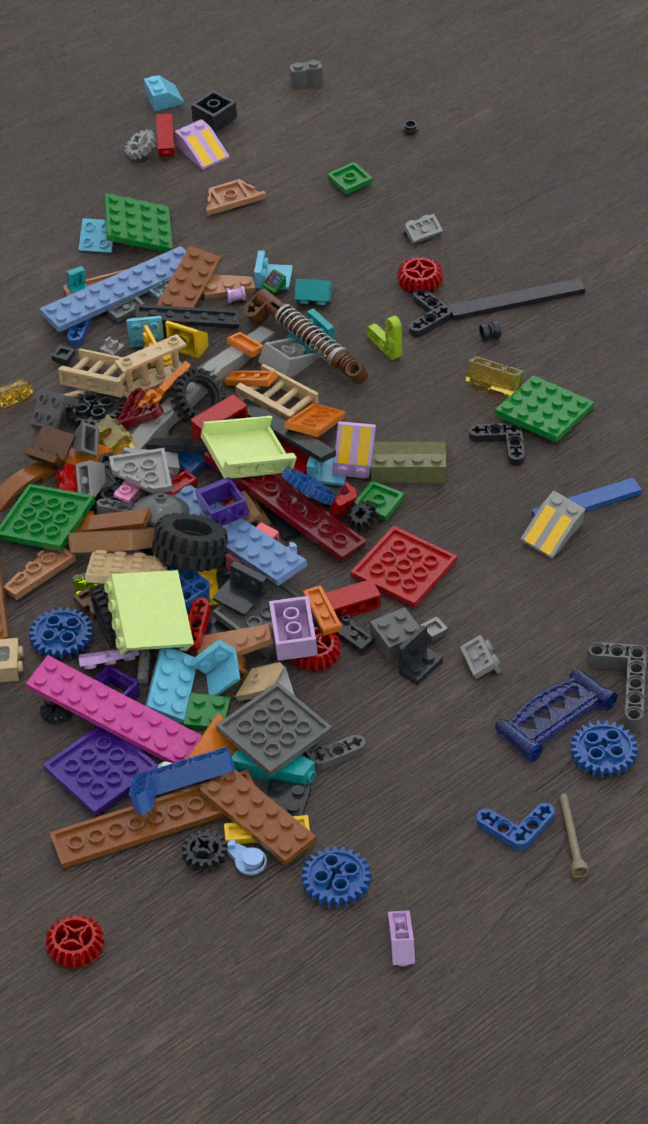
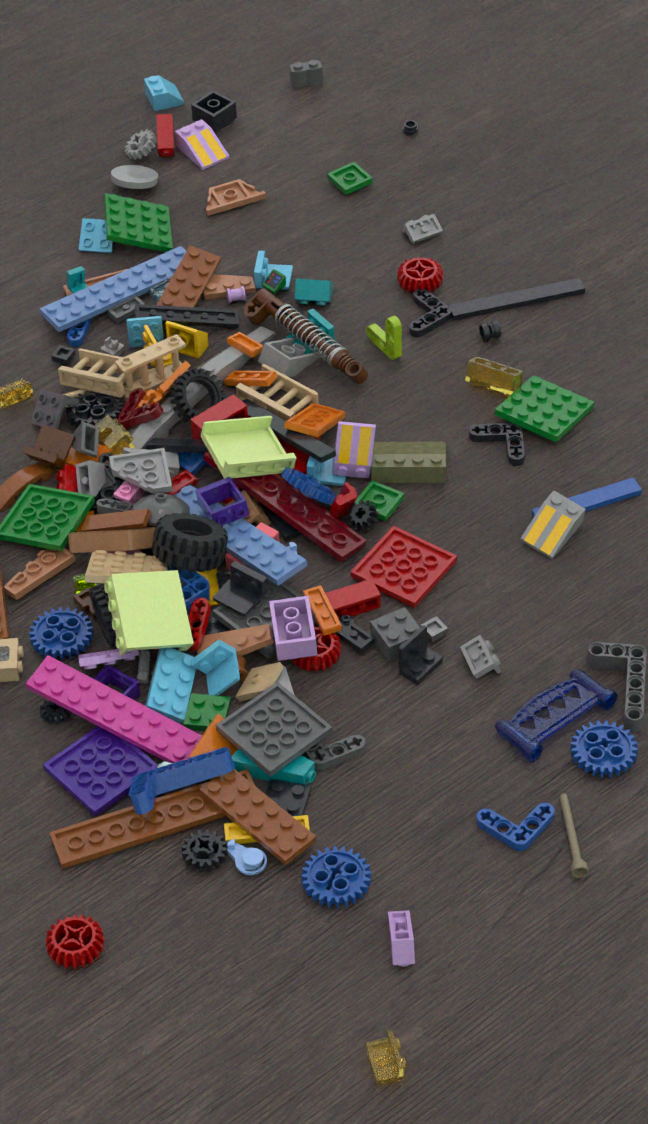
(134, 177): none -> light grey piece
(386, 1060): none -> clear yellow bracket

